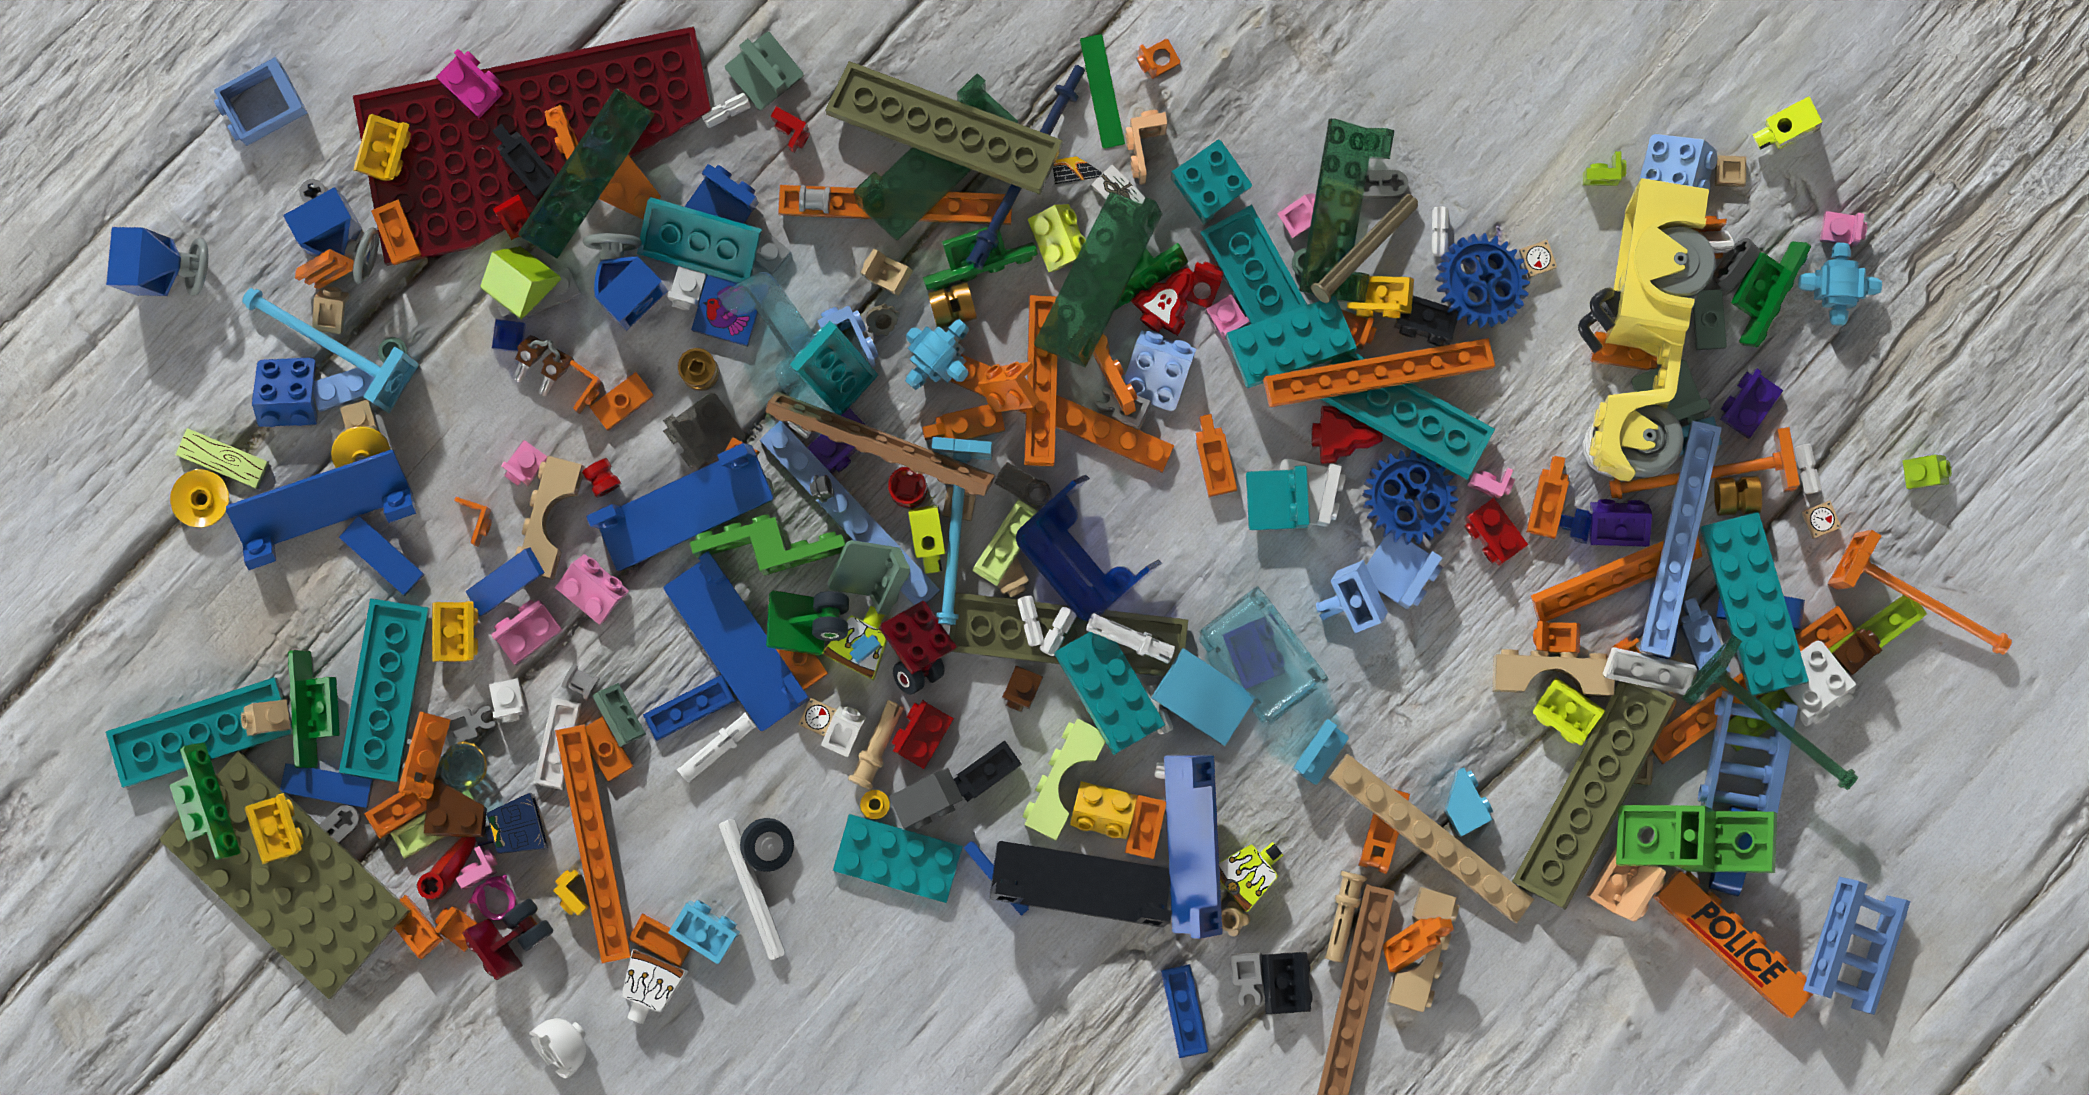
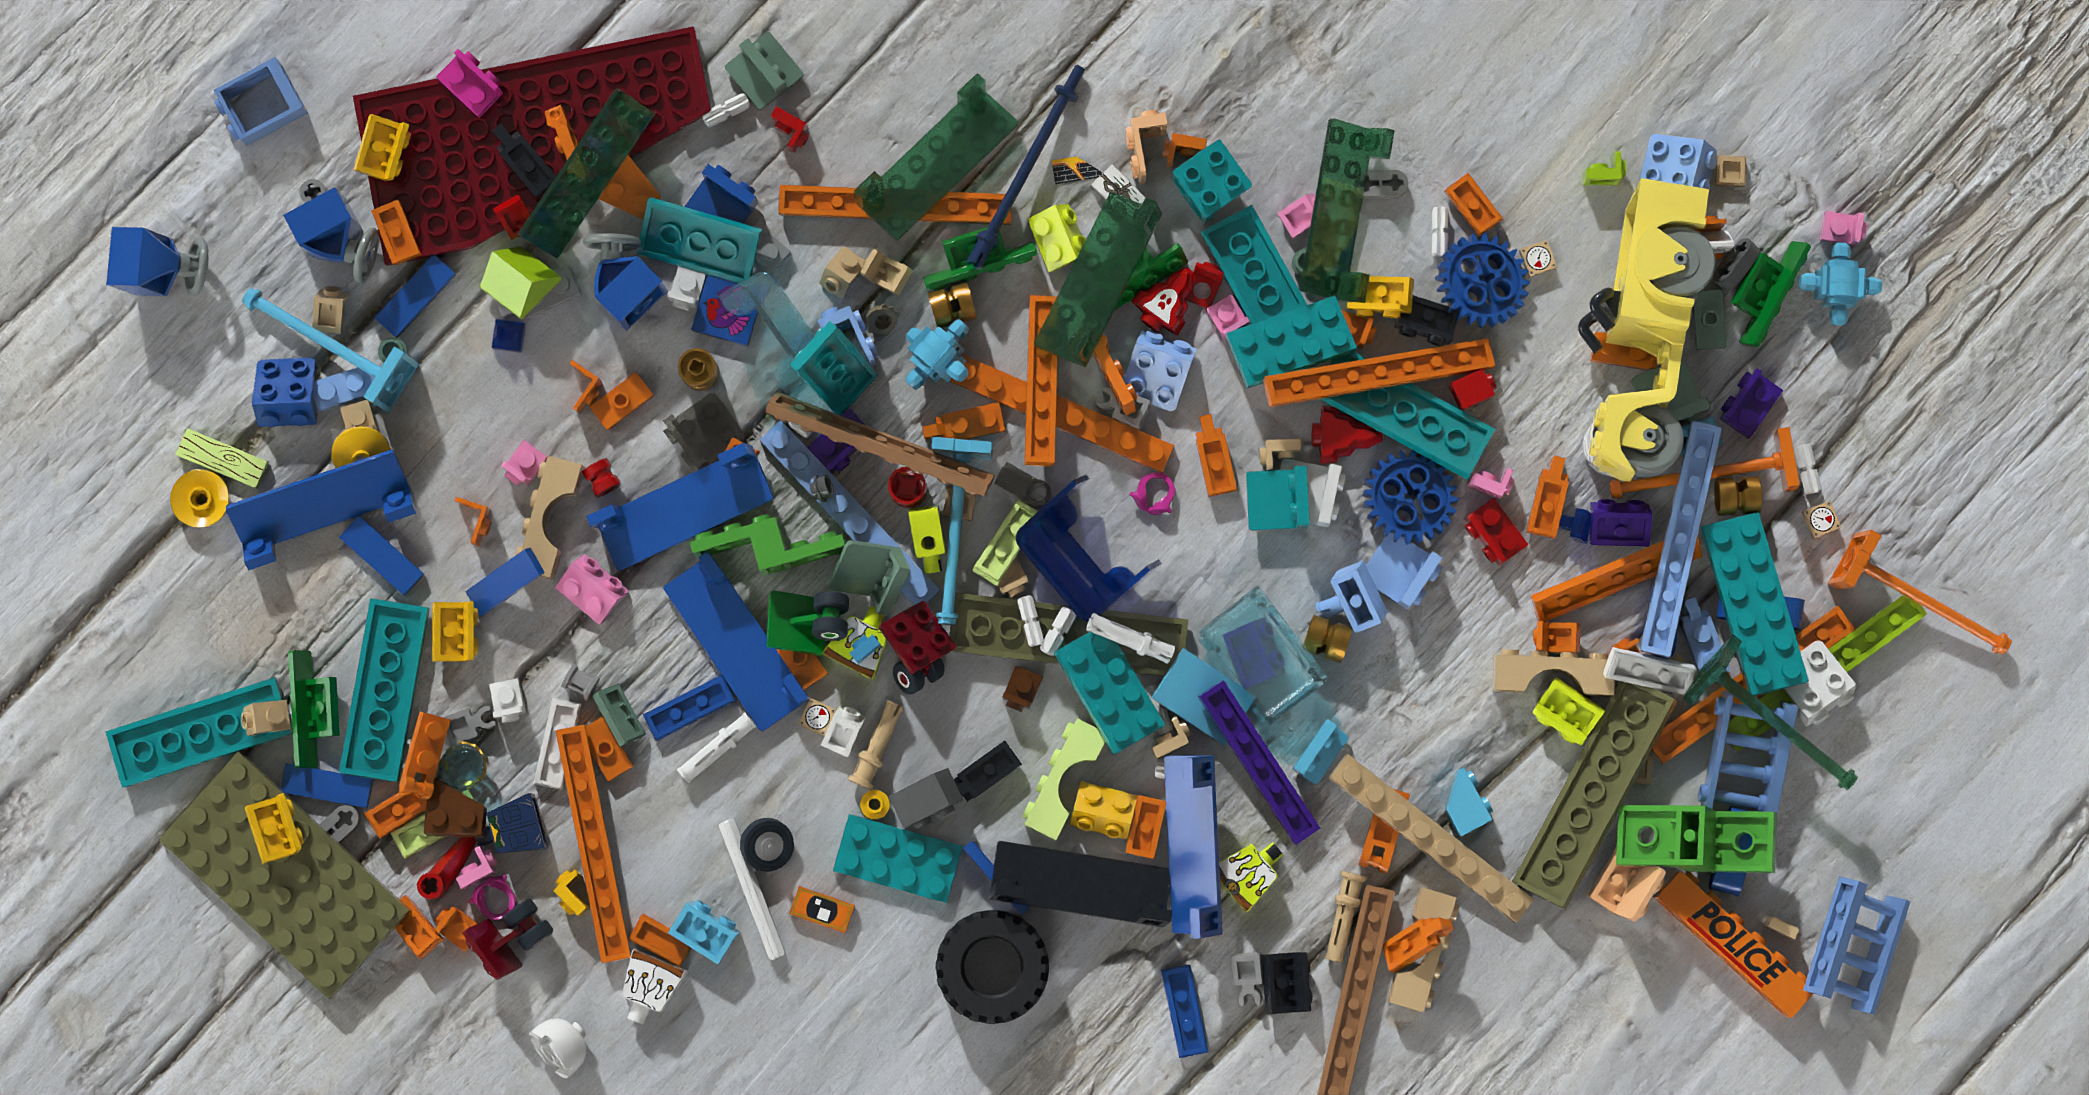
(202, 803): green bracket -> none
(328, 271): orange tile -> none
(415, 296): none -> blue tile
(526, 631): bright pink bracket -> none
(554, 364): piece -> none
(814, 199): light grey bush -> none
(822, 909): none -> tile
(841, 272): none -> tan bracket
(922, 733): red bracket -> none
(944, 127): olive plate -> none
(952, 976): none -> black tyre
(1008, 388): orange bracket -> none
(1102, 91): green sticker -> none
(1140, 495): none -> dark pink piece
(1147, 63): orange bracket -> none
(1168, 744): none -> tan bracket
(1187, 145): none -> orange bracket
(1228, 924): tan plate -> none
(1258, 762): none -> dark purple plate
(1282, 448): none -> tan bracket
(1327, 638): none -> pearl gold wheel
(1365, 248): dark tan axle -> none
(1472, 389): none -> red brick
(1473, 205): none -> orange plate
(1781, 927): none -> tan tile
(1800, 118): neon yellow torso -> none
(1857, 650): reddish brown bracket -> none
(1927, 471): lime bracket -> none

